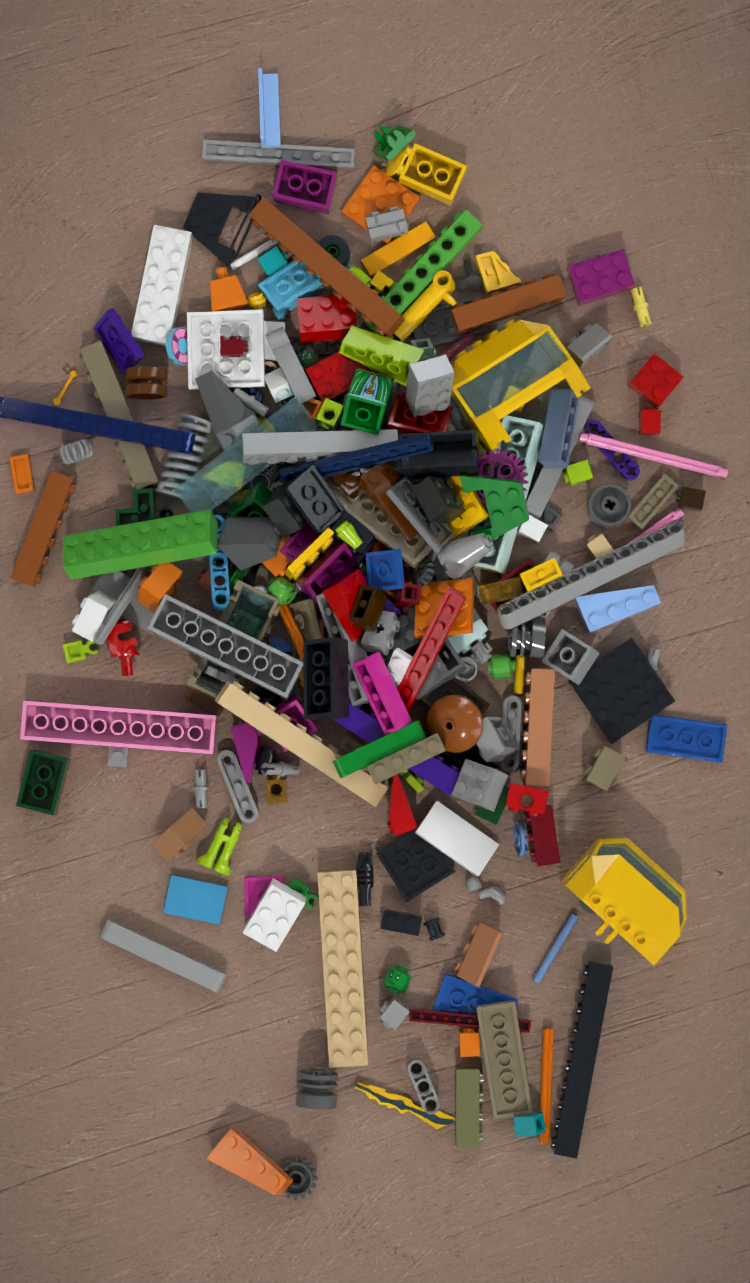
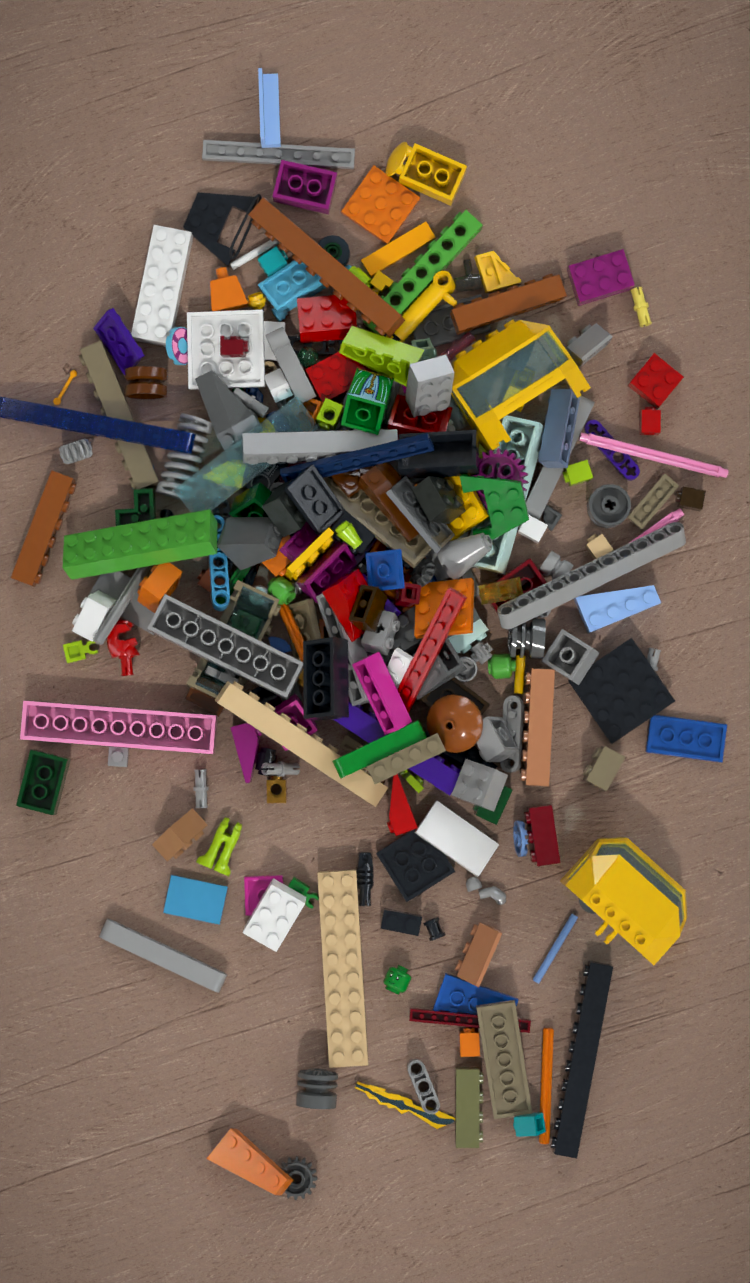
(22, 474): orange tile -> none
(237, 787): light grey plate -> none
(386, 224): light grey brick -> none
(393, 1013): light grey brick -> none
(394, 139): green piece -> none
(538, 797): red brick -> none
(540, 574): yellow plate -> none

